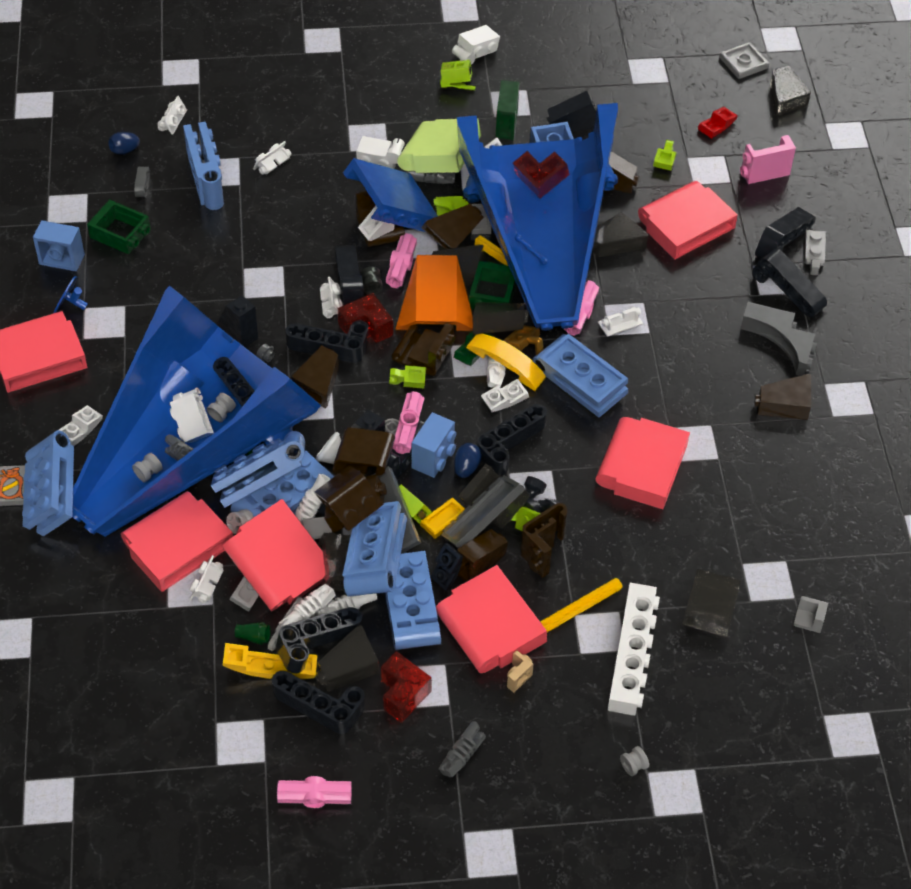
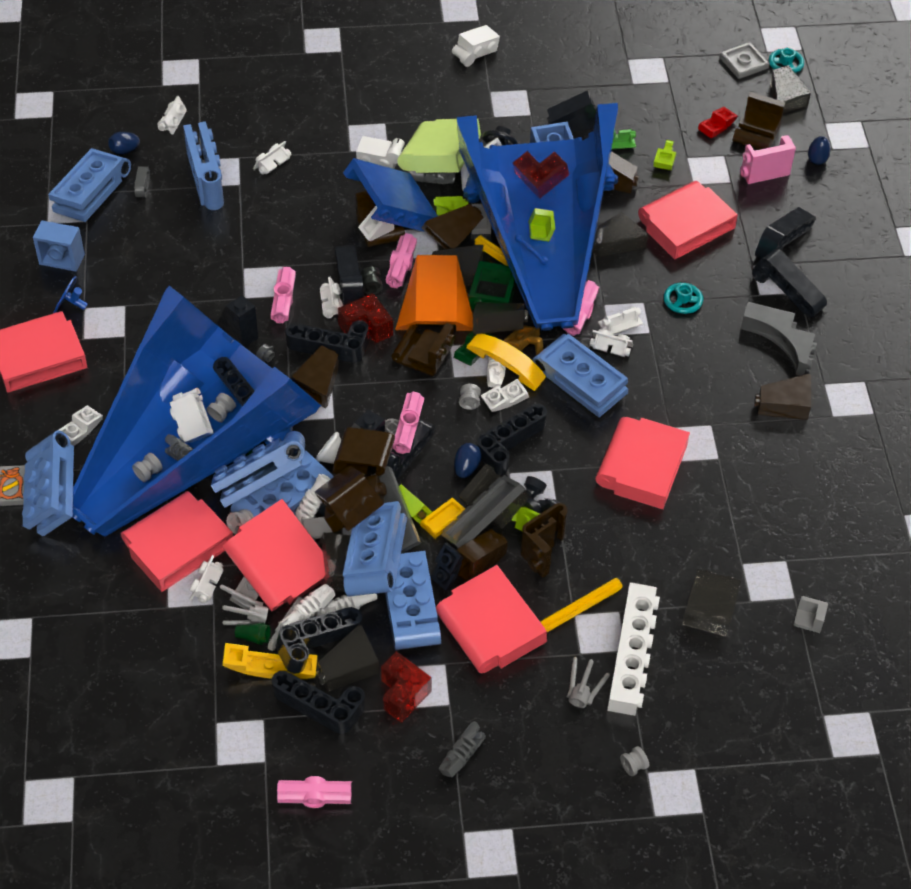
(88, 184): none -> medium blue hinge
(105, 217): dark green window -> none
(255, 614): none -> light grey plant
(283, 295): none -> bright pink piece
(412, 376): lime plate -> none
(433, 445): medium blue brick -> none
(455, 73): lime piece -> none
(469, 396): none -> light grey wheel
(503, 135): none -> black piece
(507, 110): dark green window -> none
(520, 672): tan bracket -> none
(541, 224): none -> lime panel
(580, 694): none -> light grey plant
(604, 339): none -> white hinge
(624, 139): none -> bright green hinge
(684, 293): none -> teal piece
(760, 121): none -> dark brown piece
(786, 58): none -> teal piece
(814, 250): light grey hinge -> none
(819, 150): none -> dark blue animal

